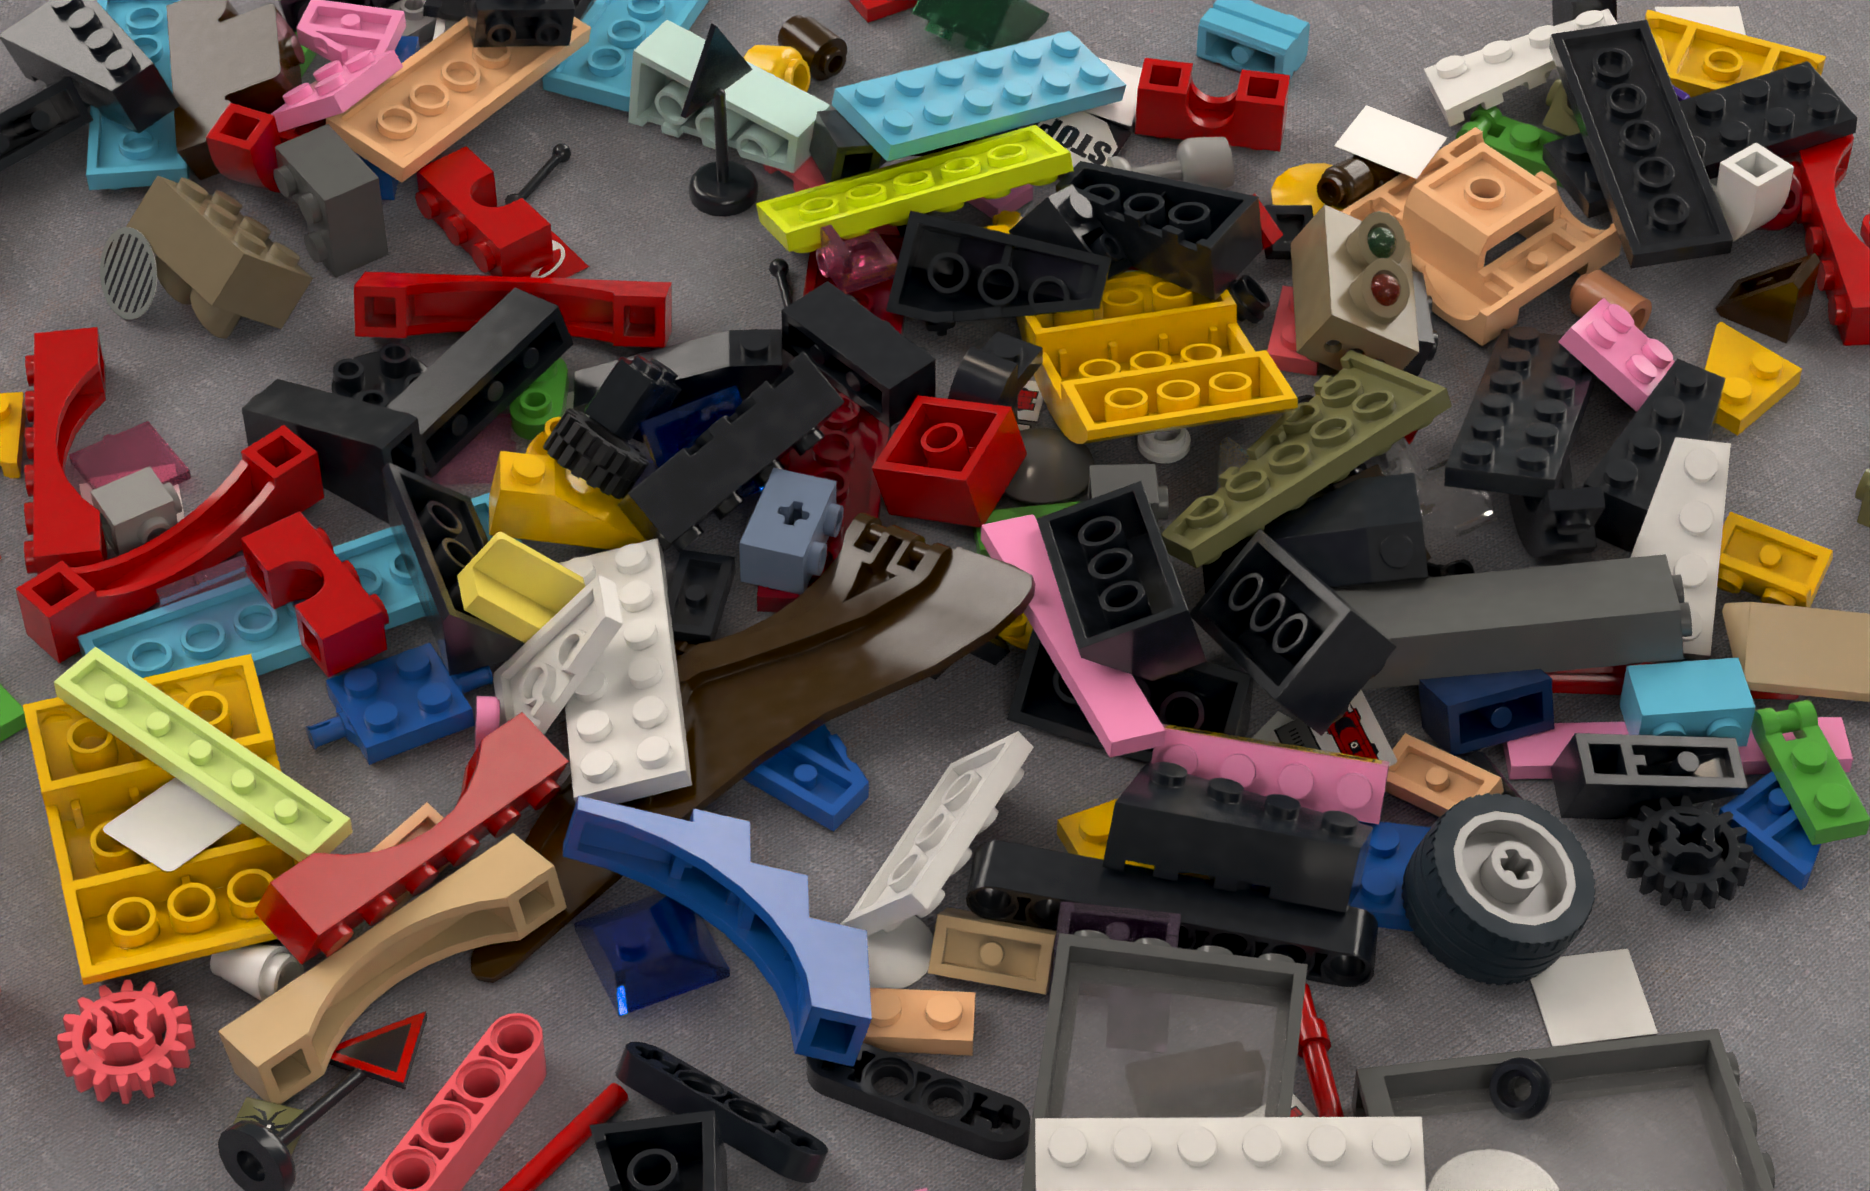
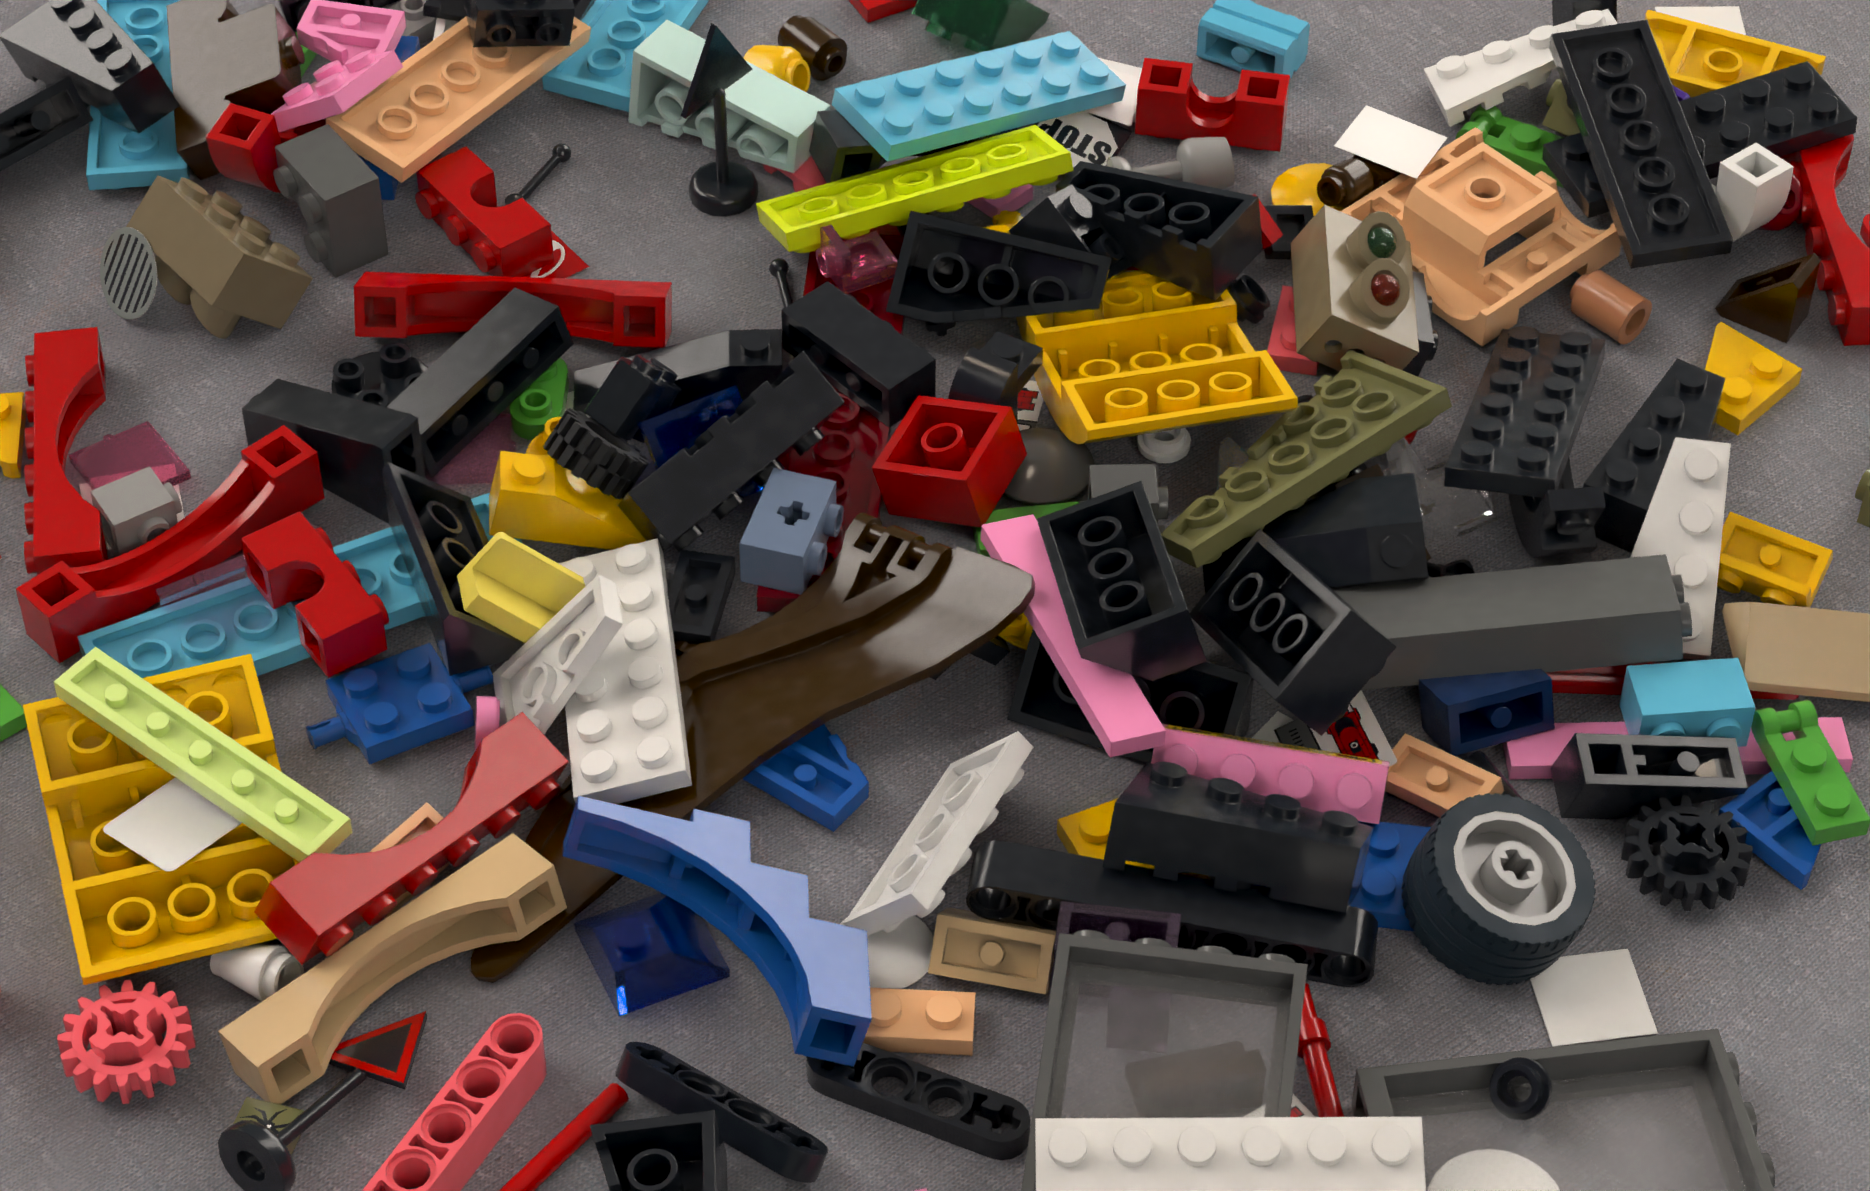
(1618, 352): bright pink plate -> none

